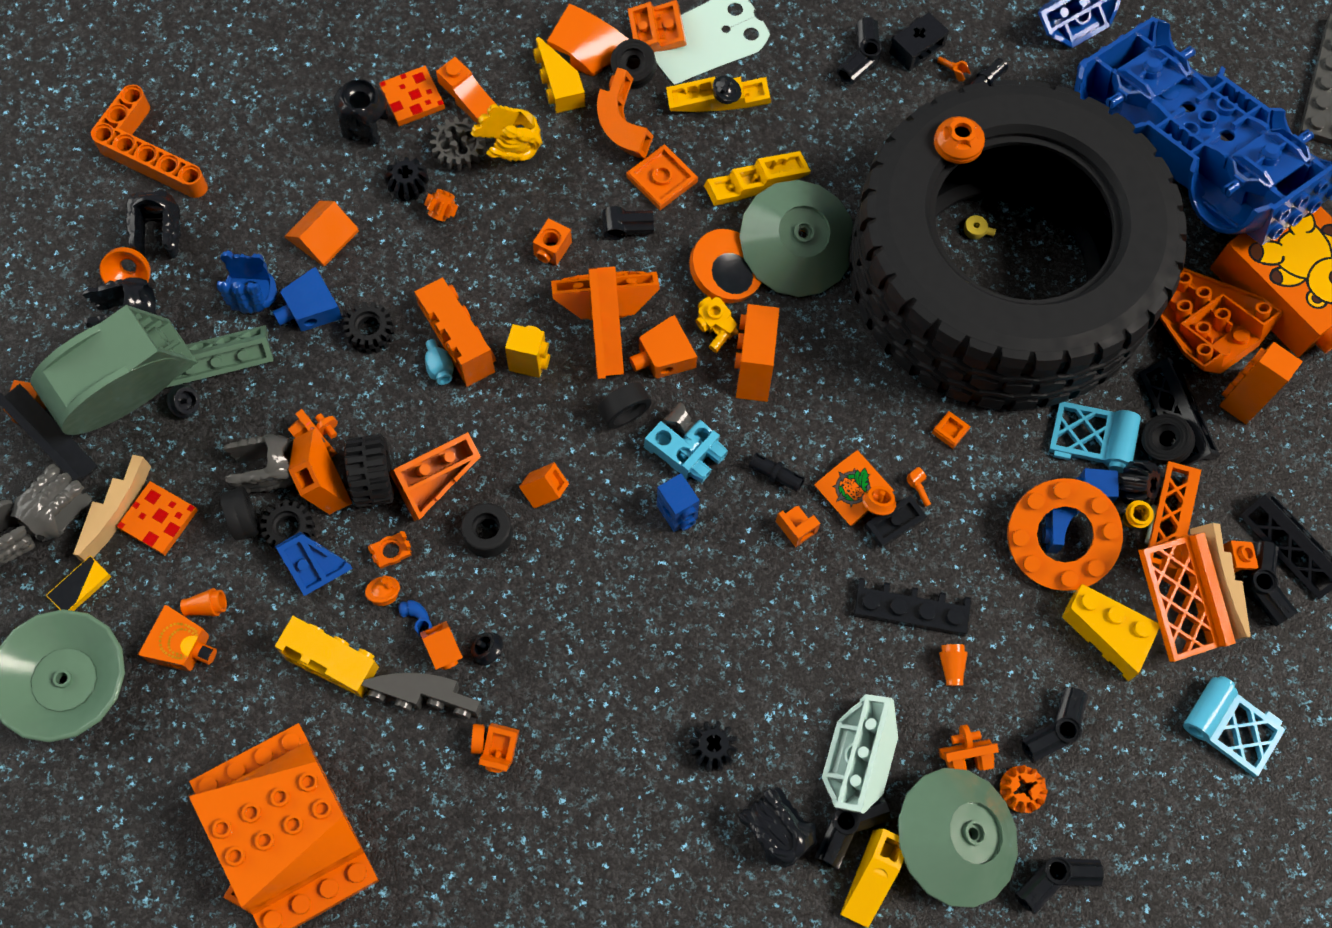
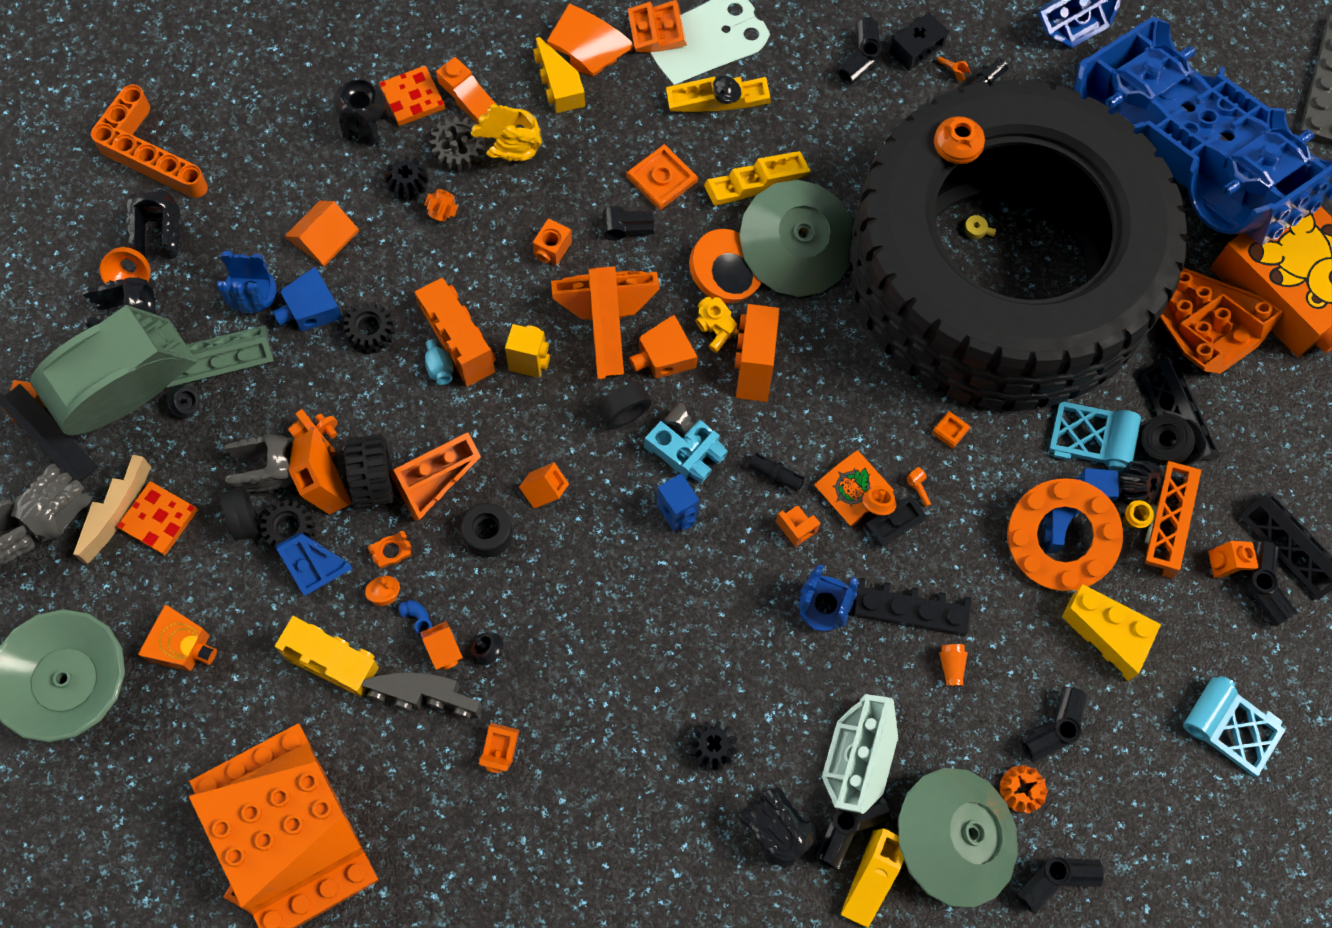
(79, 585): tile -> none
(205, 604): orange cone -> none
(477, 738): orange tile -> none
(610, 109): orange arch -> none
(635, 49): black tyre -> none
(840, 591): none -> blue piece
(982, 750): orange hips -> none
(1203, 590): orange fence -> none
(1231, 589): tan slope -> none
(1259, 382): orange wedge -> none

